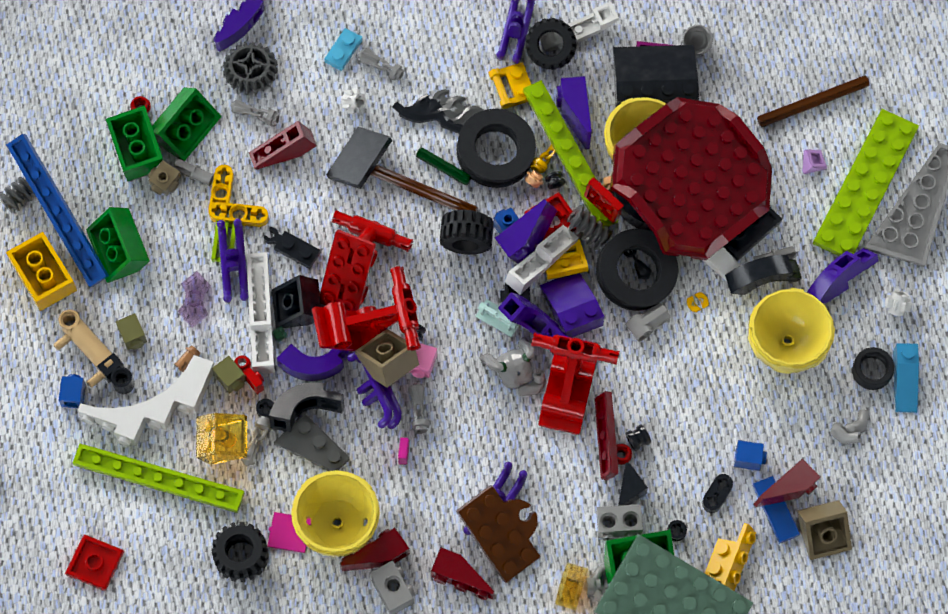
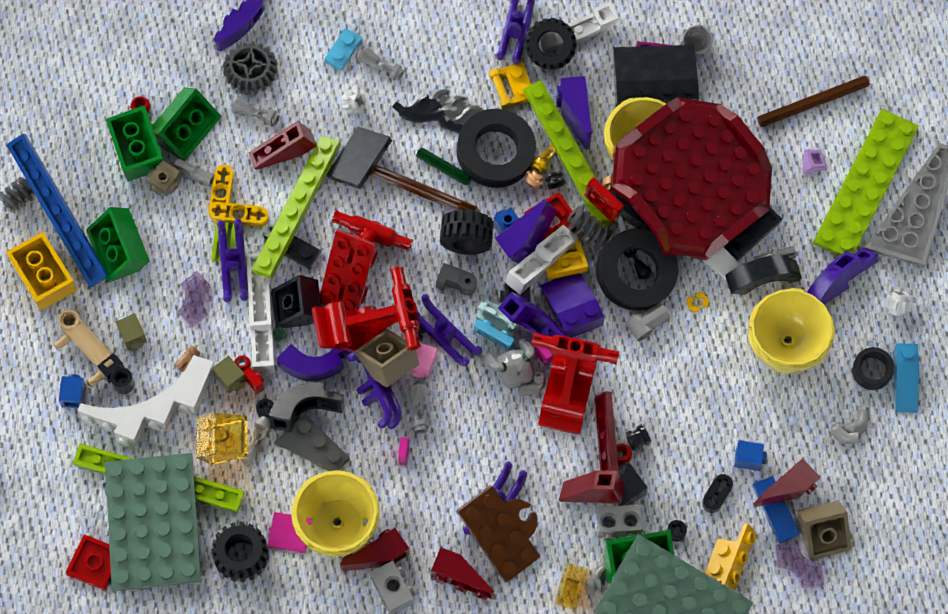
(152, 522): none -> sand green plate
(296, 207): none -> lime plate
(445, 332): none -> dark purple piece
(456, 279): none -> dark grey leg
(488, 331): none -> medium azure plate
(544, 355): none -> dark pink tile
(594, 488): none -> dark red slope
(790, 558): none -> clear purple tile

